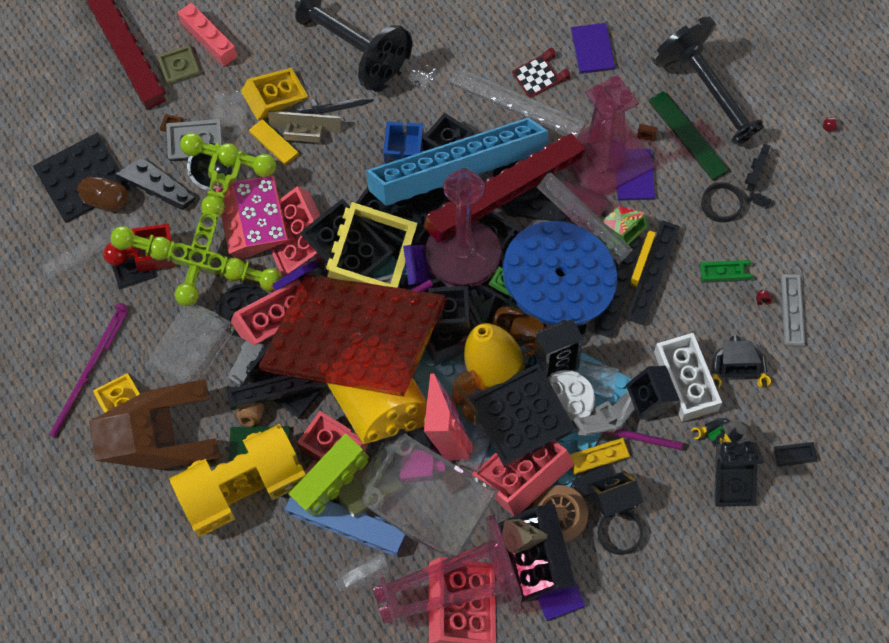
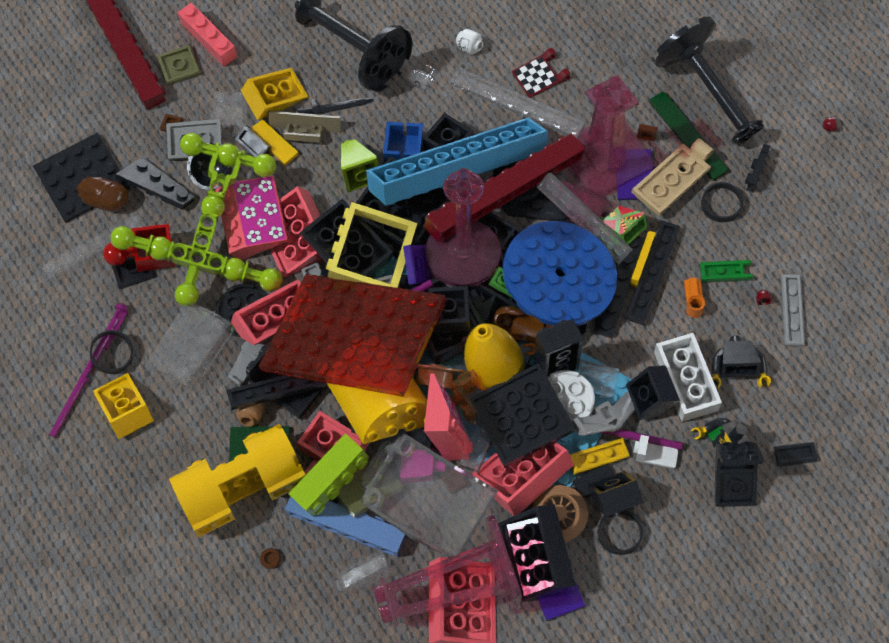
(111, 332): none -> black tyre
(143, 433): reddish brown wedge -> none
(252, 142): none -> tile
(270, 558): none -> reddish brown tile
(296, 274): dark purple tile -> none
(354, 163): none -> lime slope
(444, 375): none -> medium nougat piece
(469, 41): none -> white head
(521, 536): dark tan slope -> none
(592, 48): dark purple tile -> none
(655, 454): none -> white bracket
(667, 182): none -> tan hinge
(694, 296): none -> orange piece
(759, 199): black piece -> none

